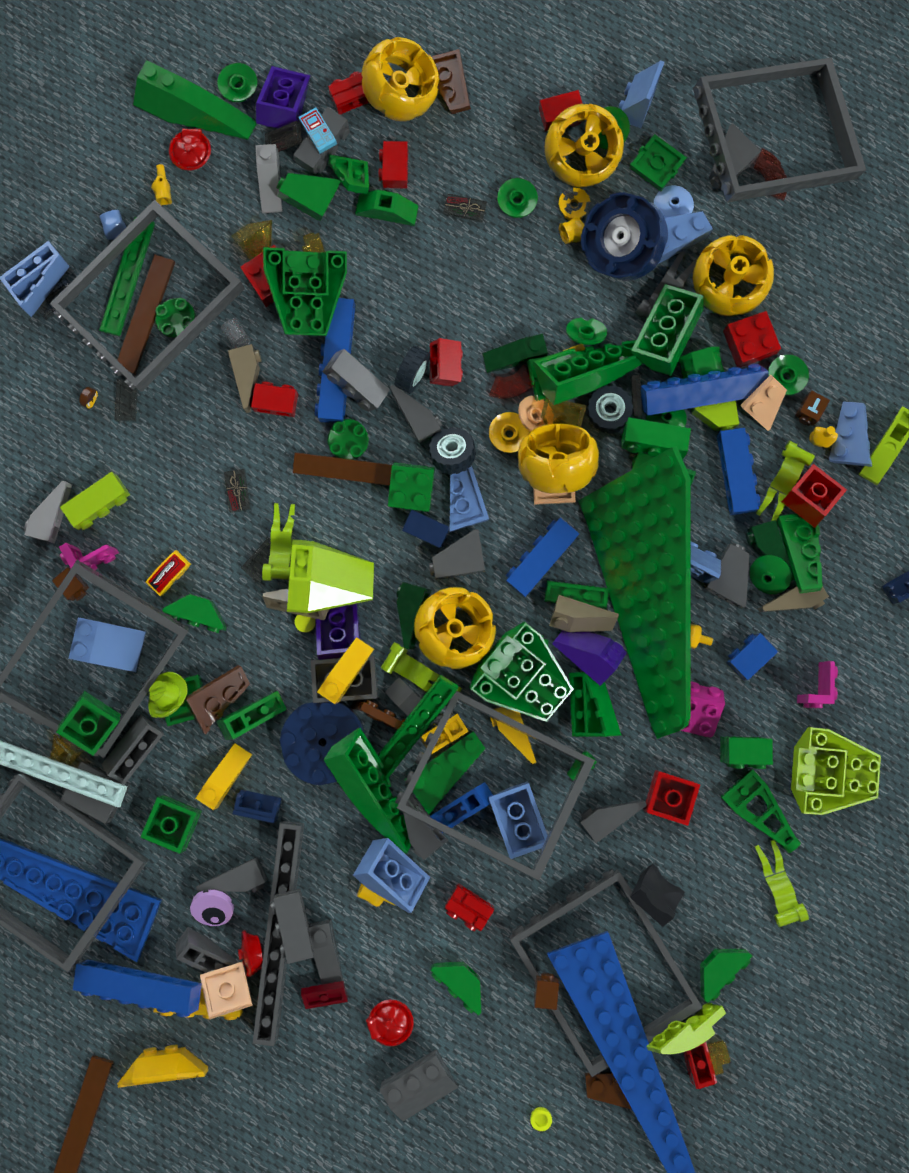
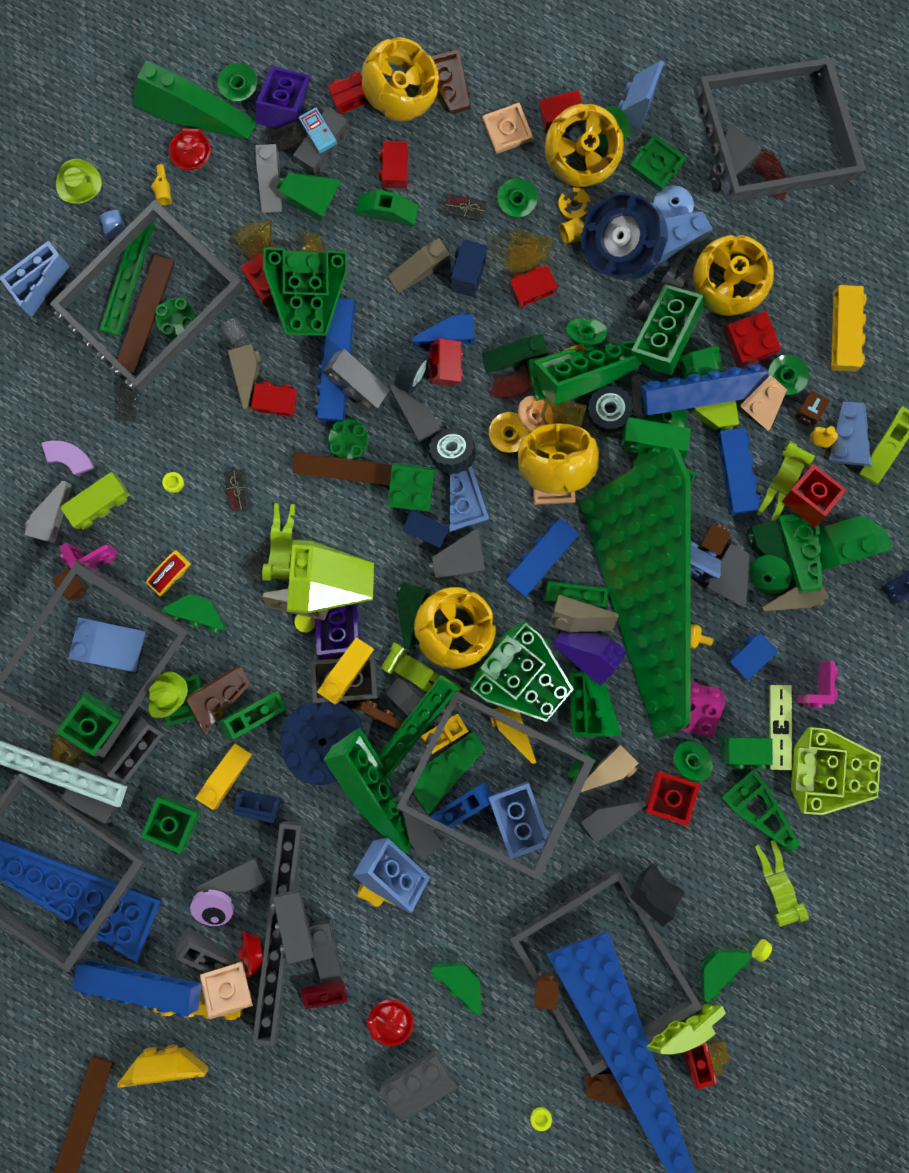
(68, 454): none -> lavender tile
(78, 181): none -> lime hat
(88, 397): reddish brown tile -> none
(173, 482): none -> neon yellow tile
(351, 172): green wing -> none
(420, 265): none -> dark tan slope
(456, 328): none -> blue slope
(468, 267): none -> dark blue brick
(469, 908): red brick -> none
(507, 128): none -> light nougat tile
(526, 250): none -> clear yellow slope
(533, 286): none -> red brick
(611, 768): none -> tan slope
(699, 758): none -> green dish
(715, 539): none -> reddish brown brick
(762, 950): none -> neon yellow tile
(781, 726): none -> yellowish green tile
(848, 328): none -> yellow brick
(851, 541): none -> green wedge

